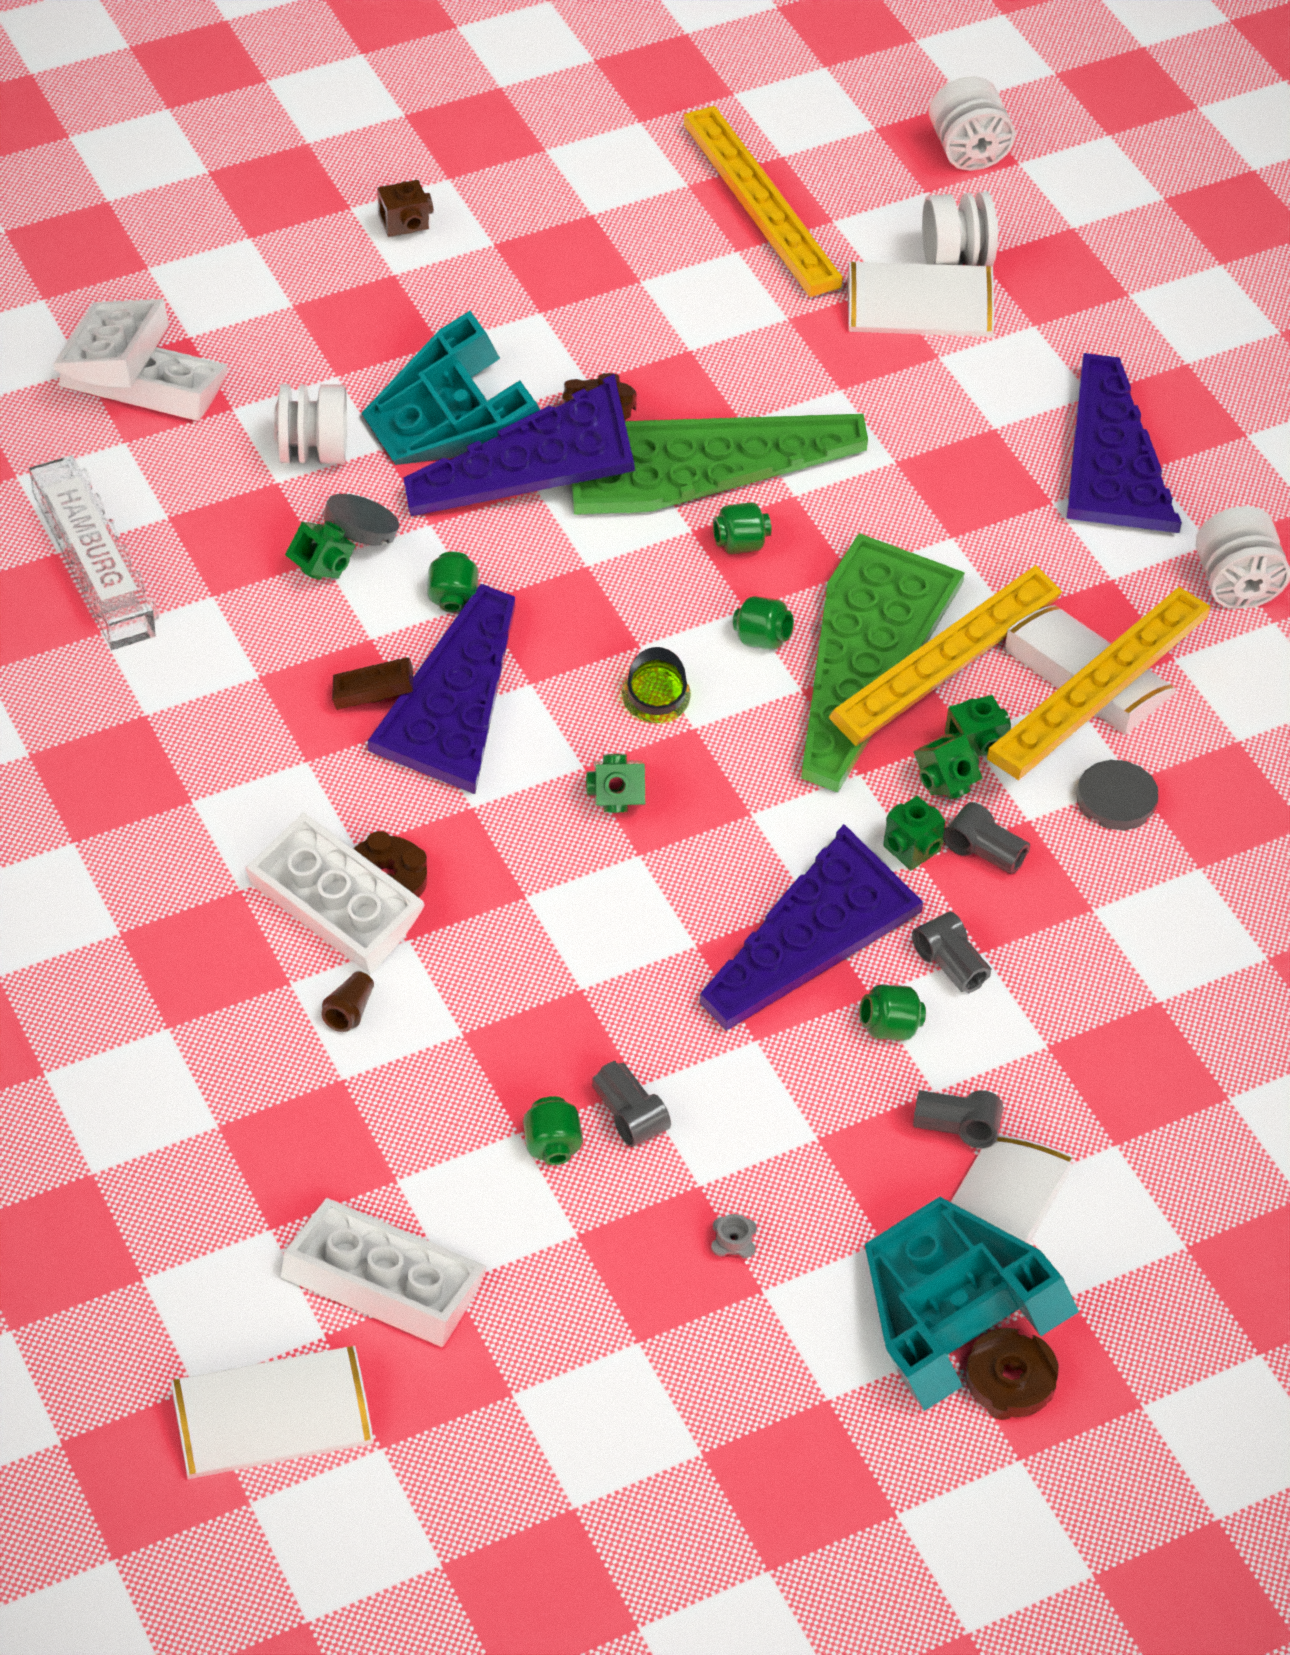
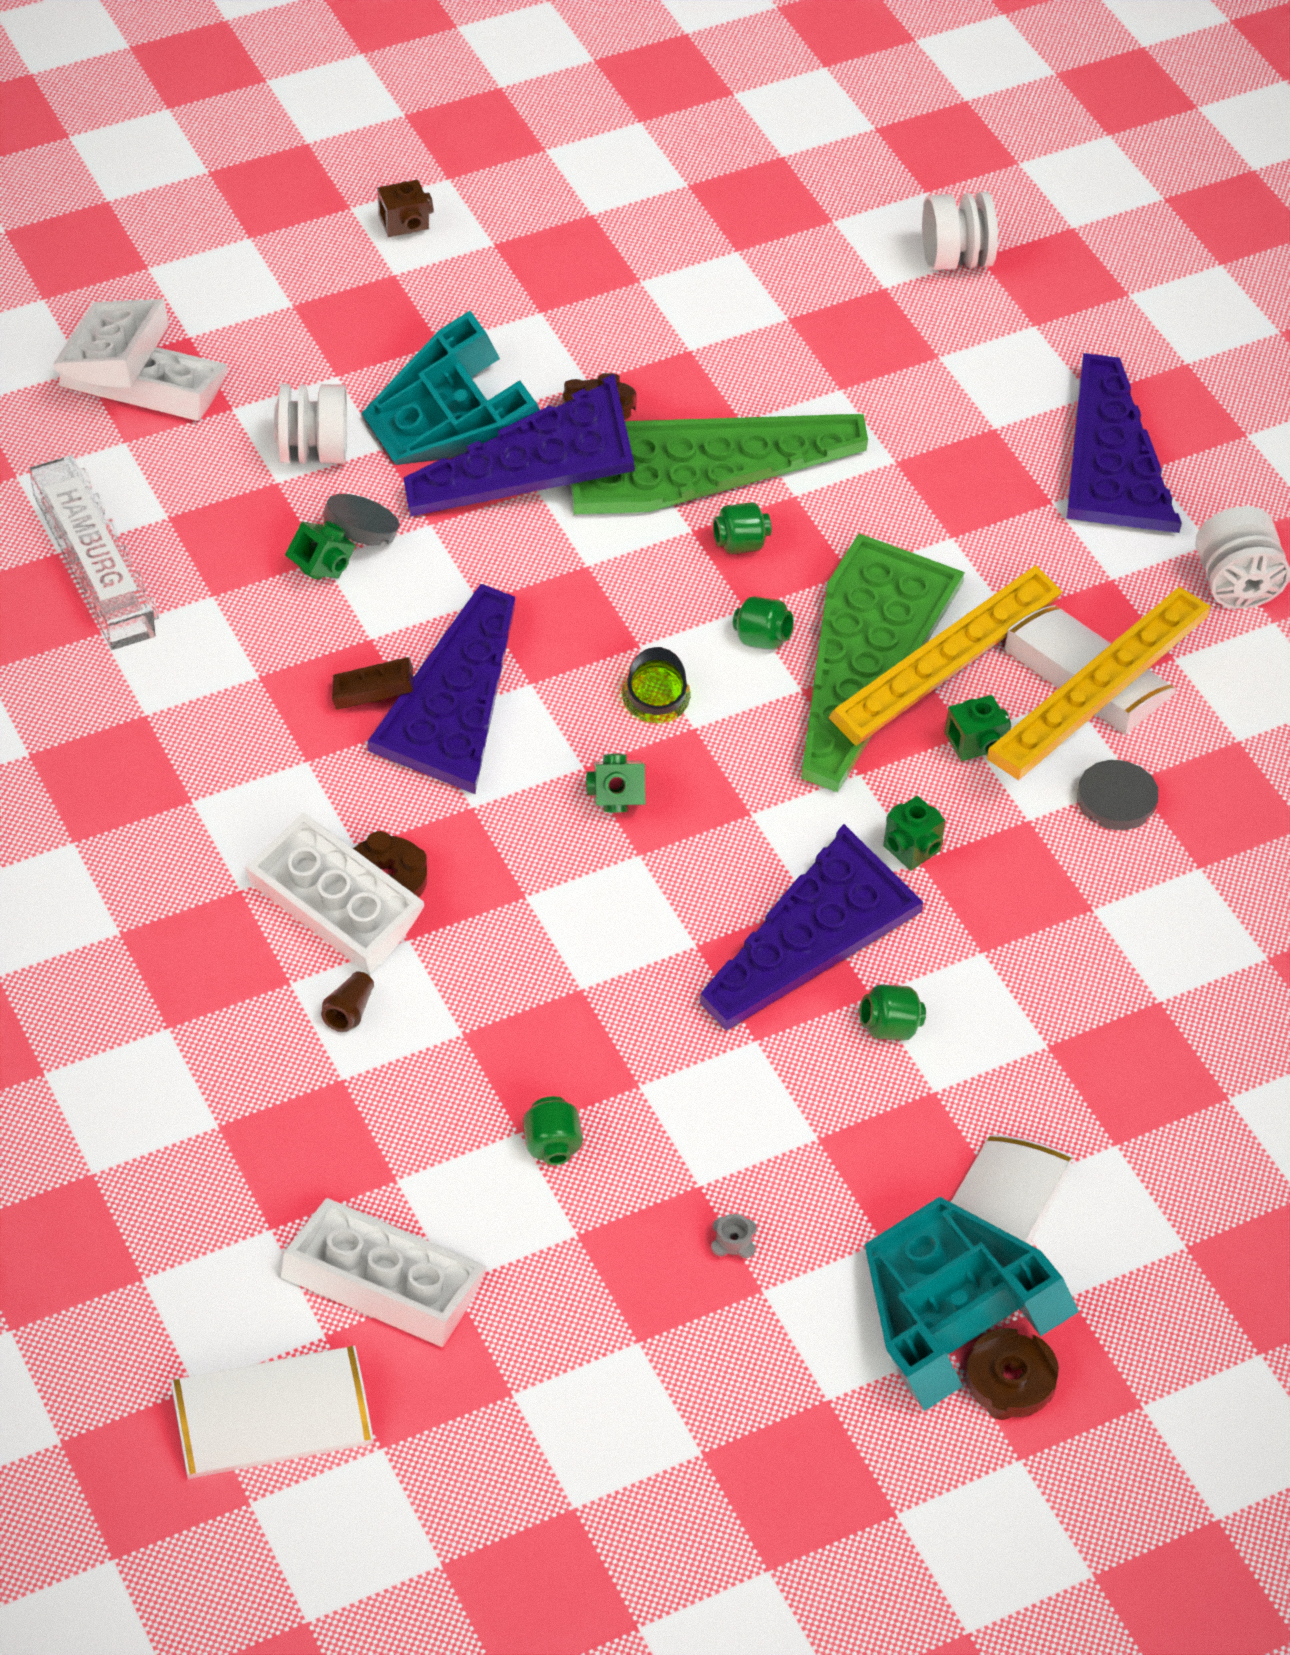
(452, 581): green head -> none
(634, 1111): dark grey piece -> none
(763, 201): yellow plate -> none
(920, 299): white slope -> none
(947, 944): dark grey piece -> none
(948, 765): green brick -> none
(972, 123): white wheel -> none
(972, 1118): dark grey piece -> none
(976, 832): dark grey piece -> none

